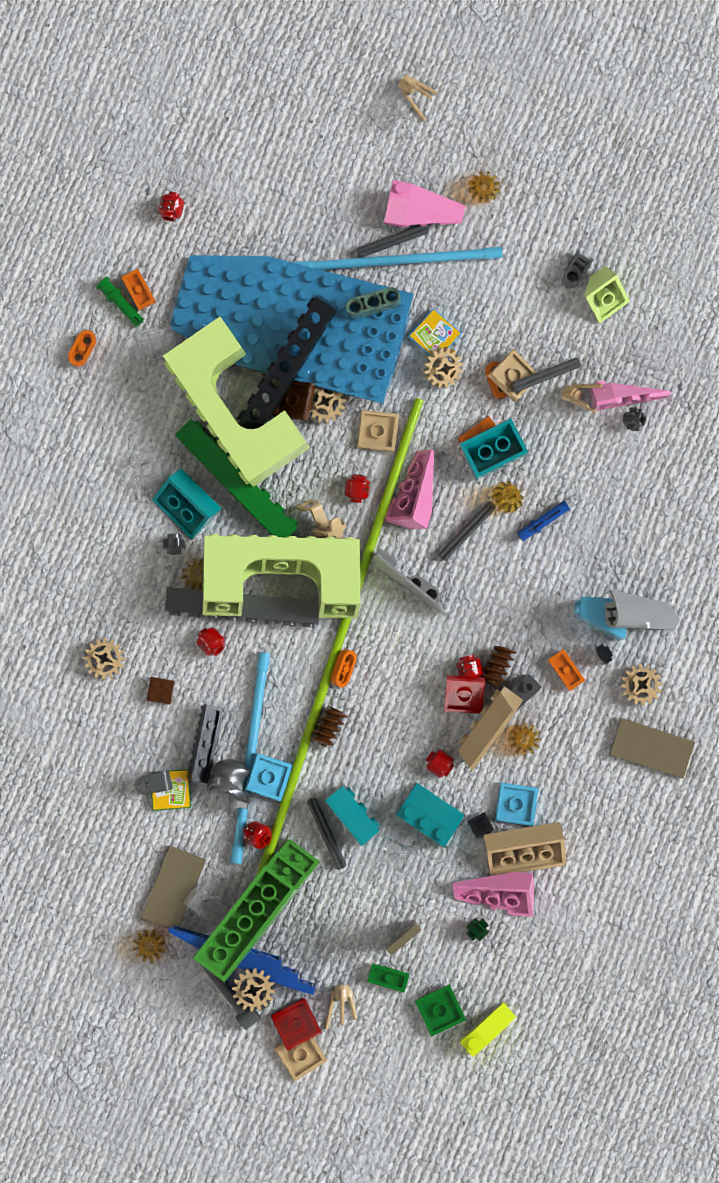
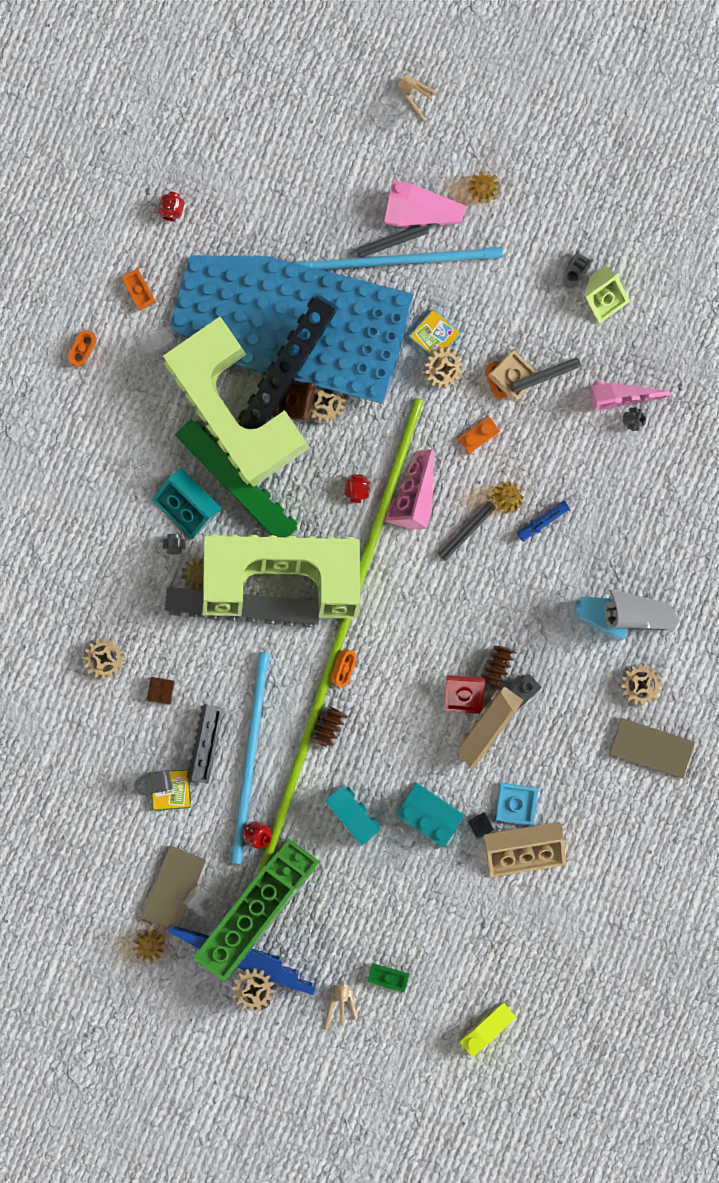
(114, 295): green pin -> none
(210, 641): red head -> none
(230, 778): flat silver piece -> none
(245, 1017): dark grey piece -> none
(268, 777): medium azure tile -> none
(296, 1024): red tile -> none
(302, 1058): tan tile -> none
(324, 528): tan piece -> none
(326, 833): dark grey axle -> none
(363, 301): sand green beam -> none
(377, 431): tan tile -> none
(386, 563): light grey panel -> none
(403, 937): dark tan tile -> none
(440, 763): red head -> none
(440, 1010): green plate -> none
(469, 666): red head -> none
(477, 929): dark green gear -> none
(493, 449): teal slope -> none
(504, 891): bright pink wedge -> none
(530, 741): clear yellow gear -> none
(566, 670): orange plate -> none
(573, 395): tan plant -> none
(604, 653): black plate -> none

